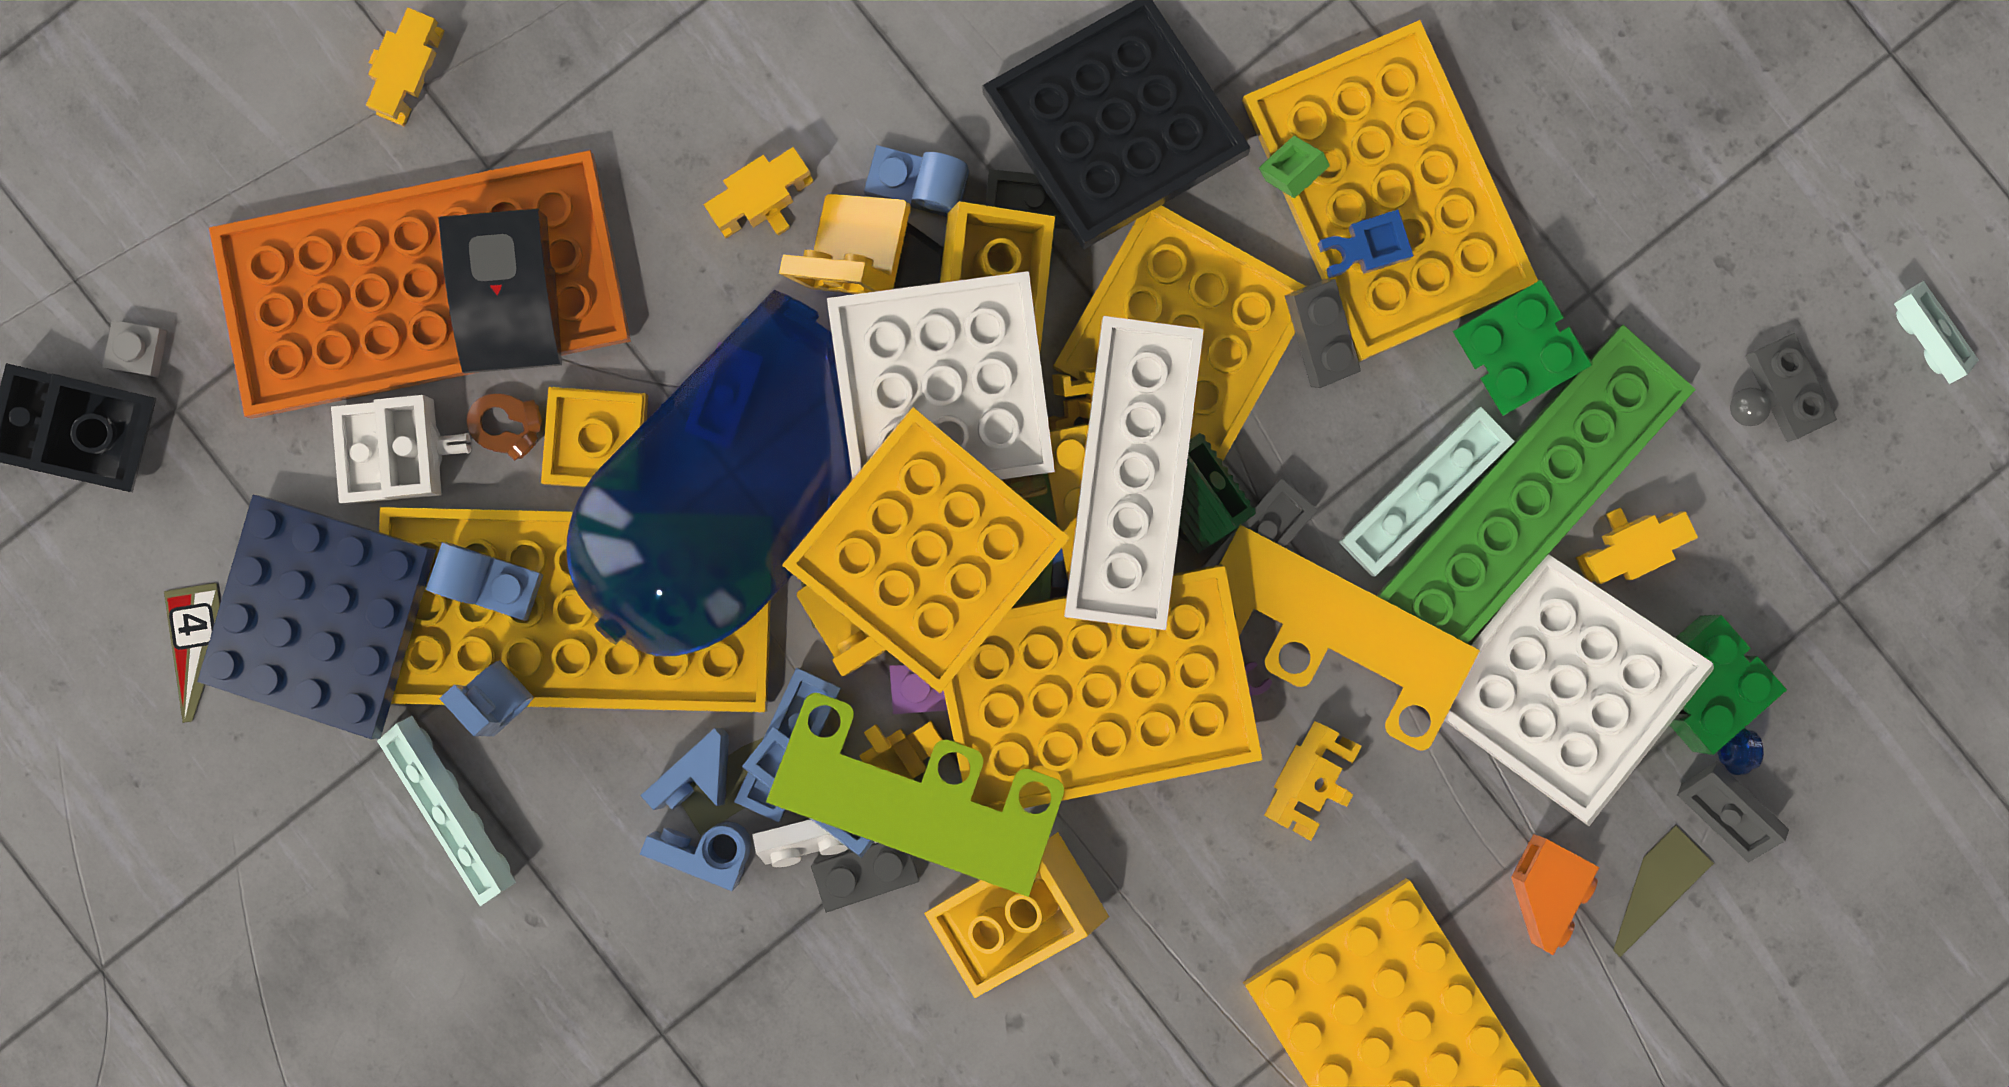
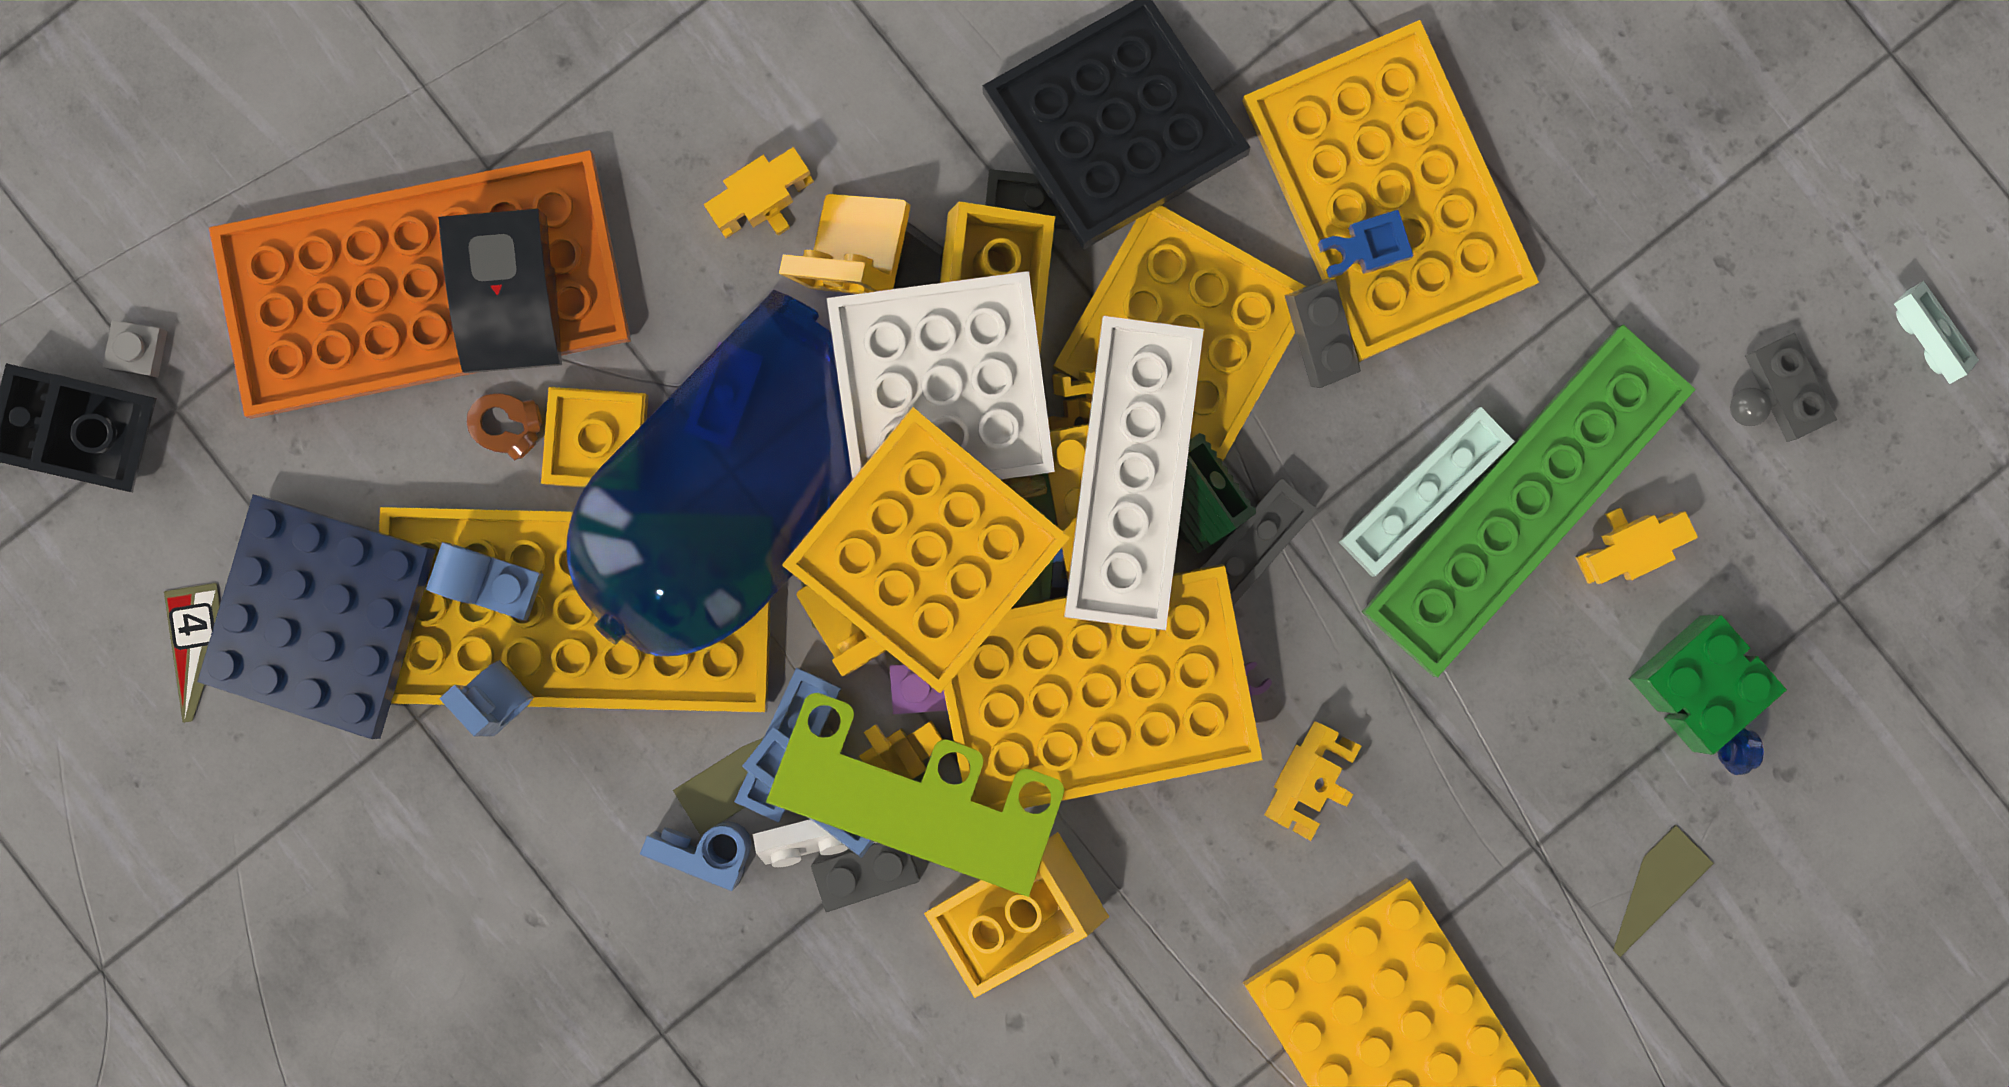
(390, 449): white plate -> none
(402, 65): yellow piece -> none
(446, 810): light aqua plate -> none
(703, 764): medium blue slope -> none
(925, 182): medium blue plate -> none
(1294, 166): bright green plate -> none
(1341, 616): yellow piece -> none
(1522, 347): green piece -> none
(1550, 890): orange slope -> none
(1573, 688): white plate -> none
(1733, 812): dark grey plate -> none

